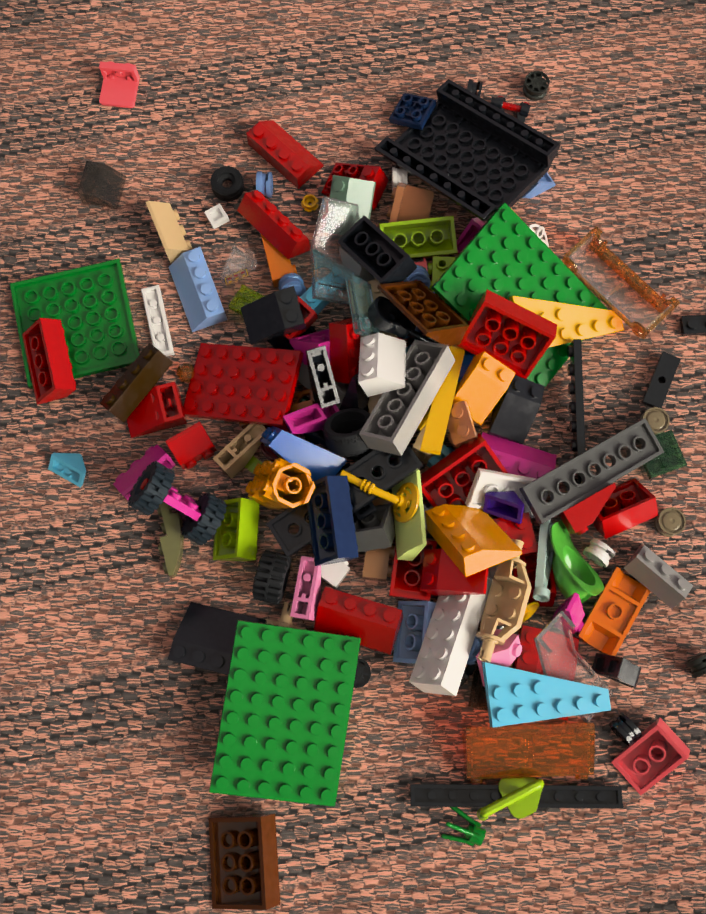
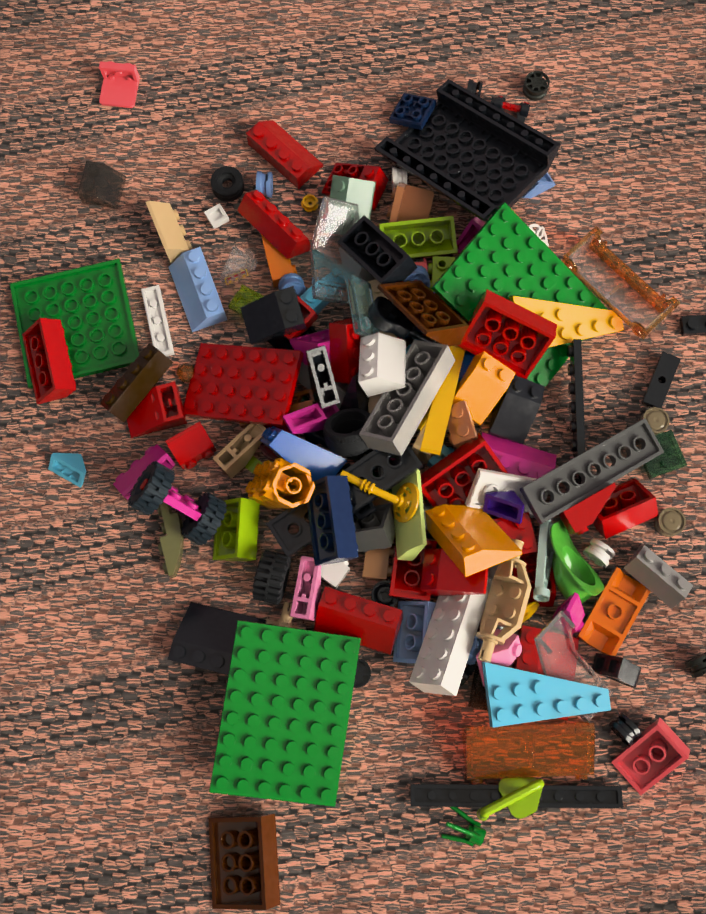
(381, 592): none -> black wheel

